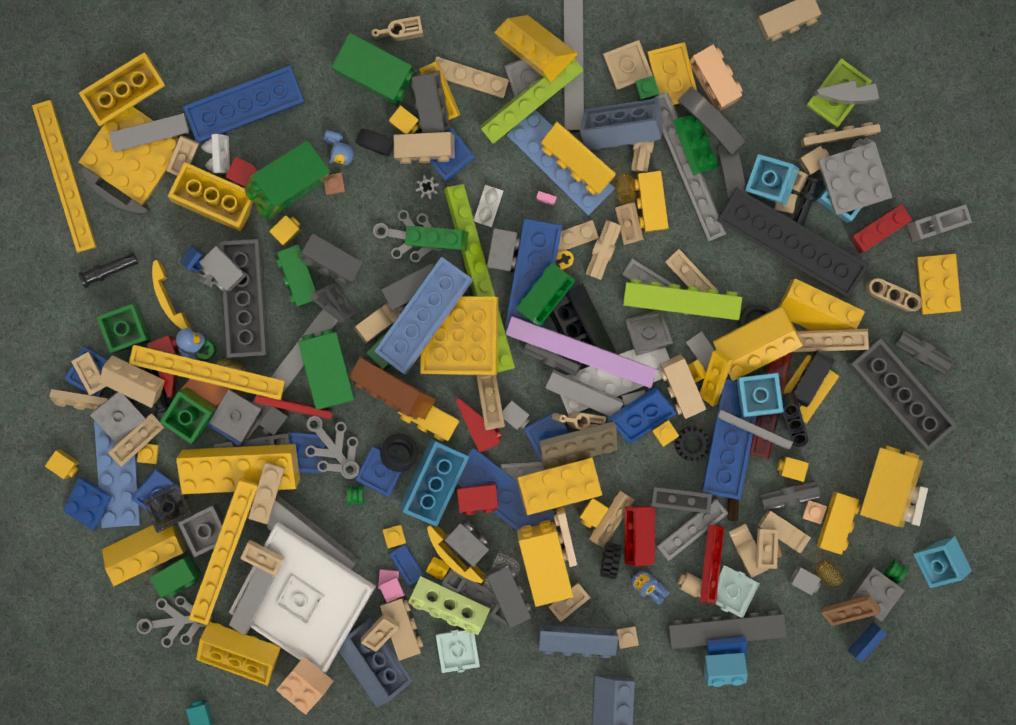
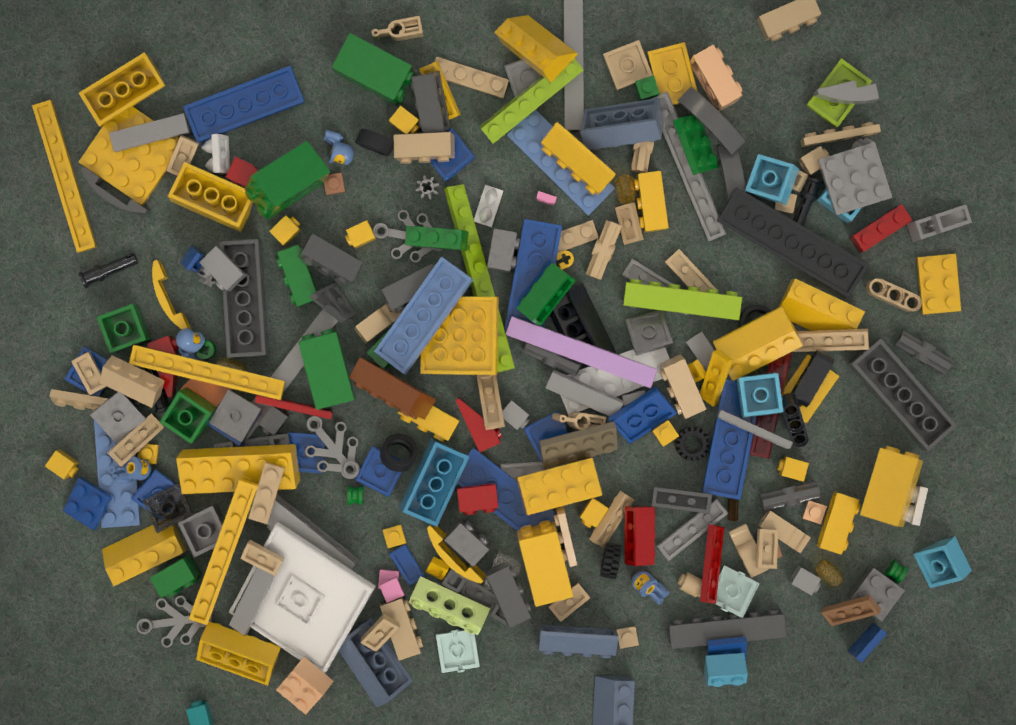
(134, 469): none -> medium blue piece
(360, 234): none -> yellow brick

